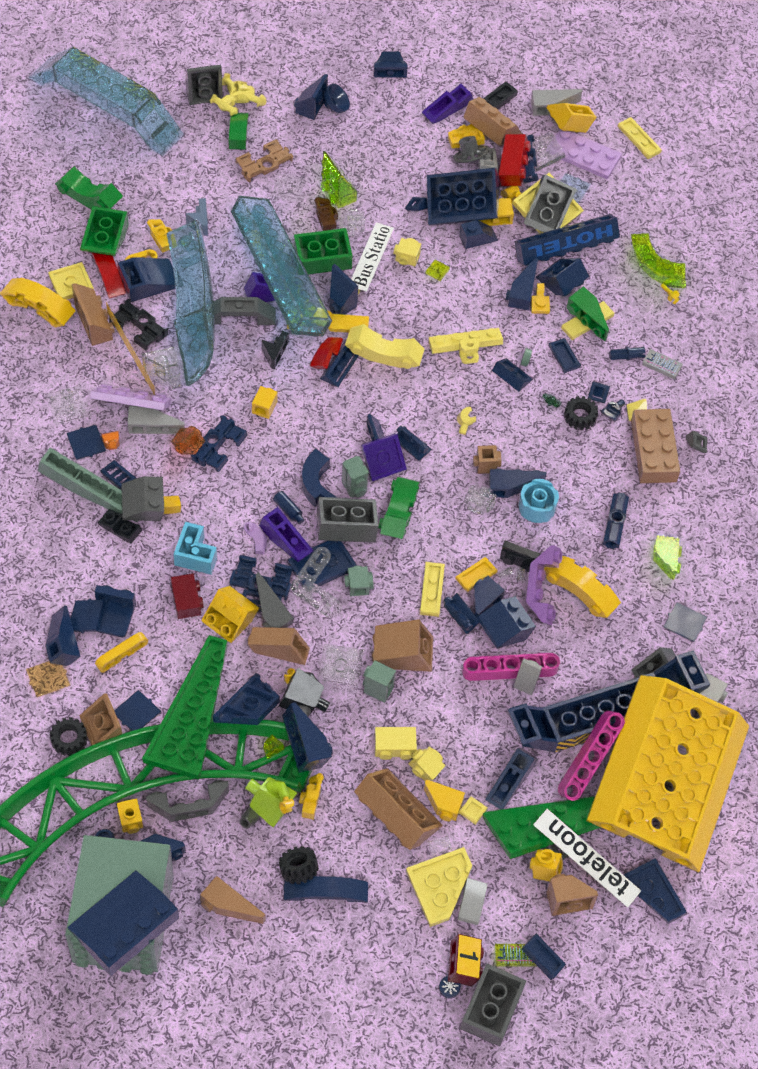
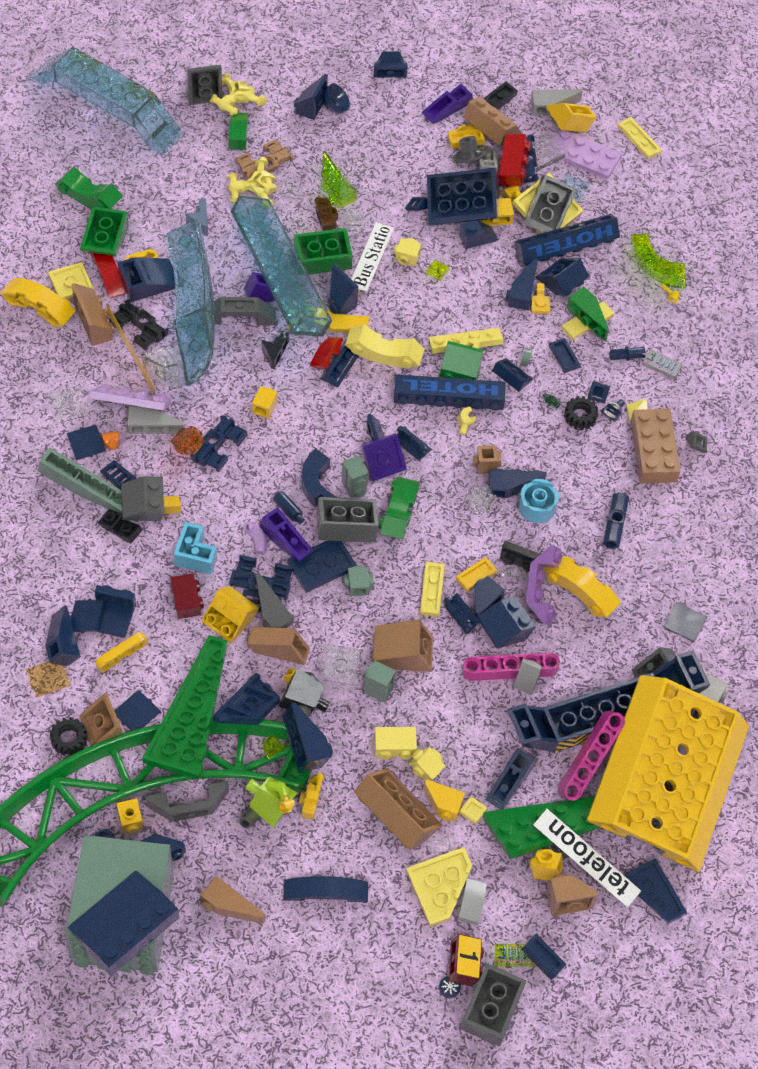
(159, 233): yellow piece -> none
(259, 183): none -> light yellow piece
(300, 873): black tyre -> none
(310, 587): clear beam -> none
(449, 392): none -> dark blue brick
(461, 361): none -> slope
(666, 555): clear neon green slope -> none

